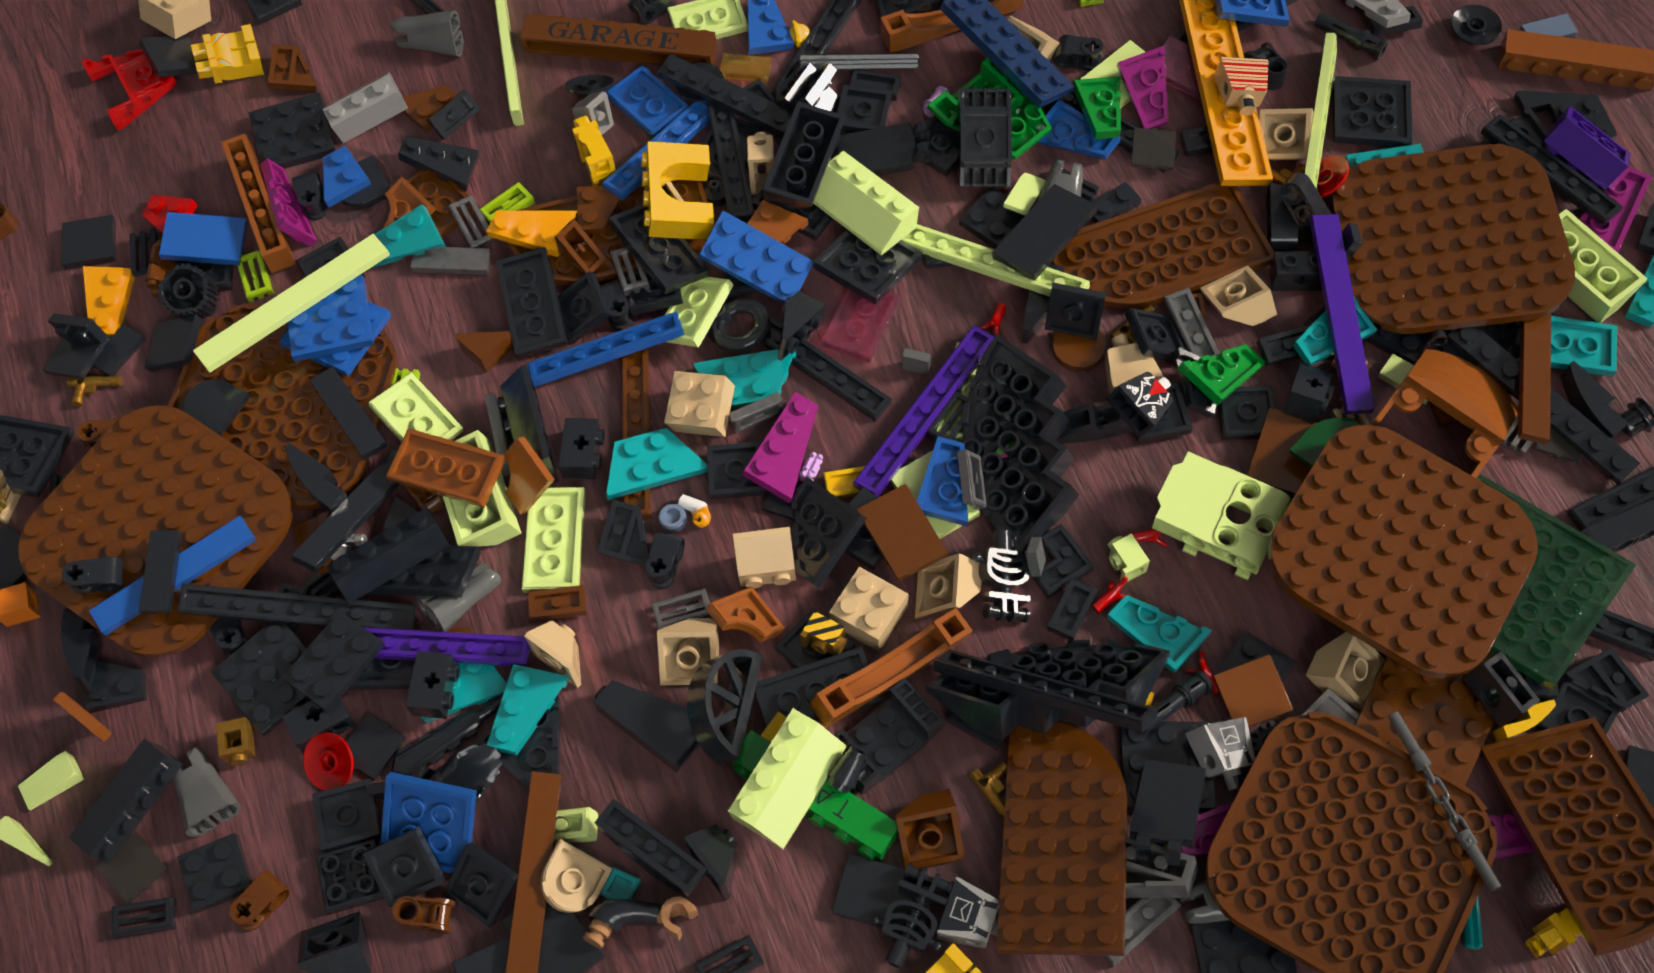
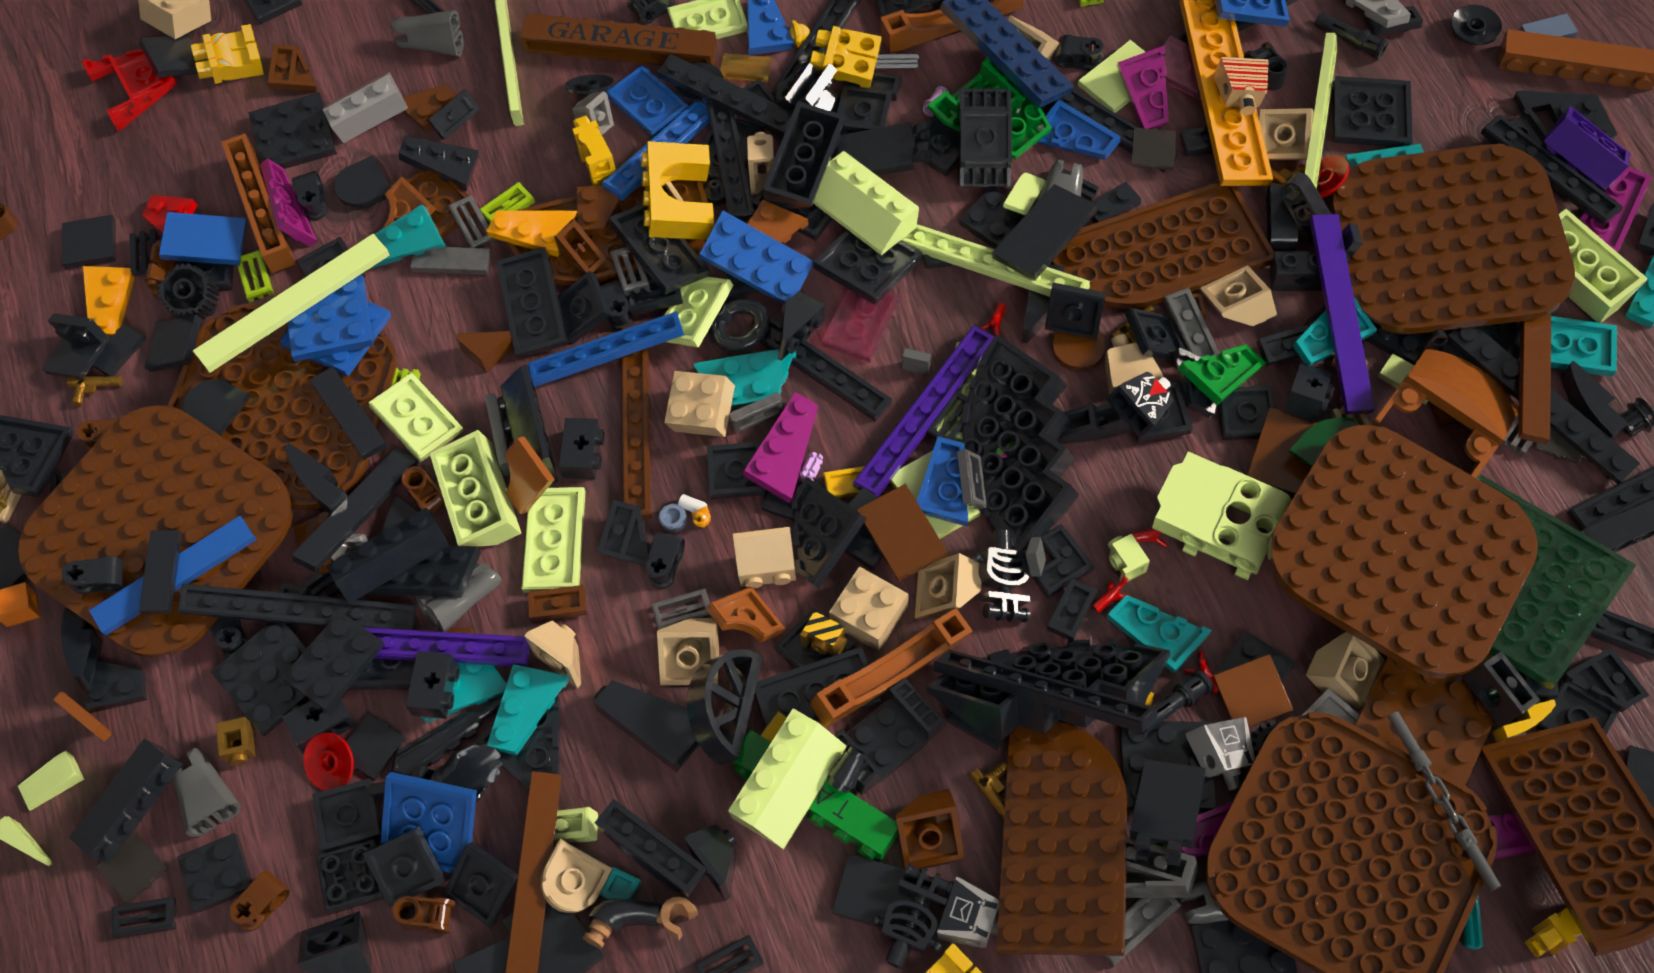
(342, 176): blue wing -> none
(446, 467): dark orange tile -> none
(650, 462): teal wing -> none
(850, 53): none -> yellow hips
(1100, 105): green wing -> none

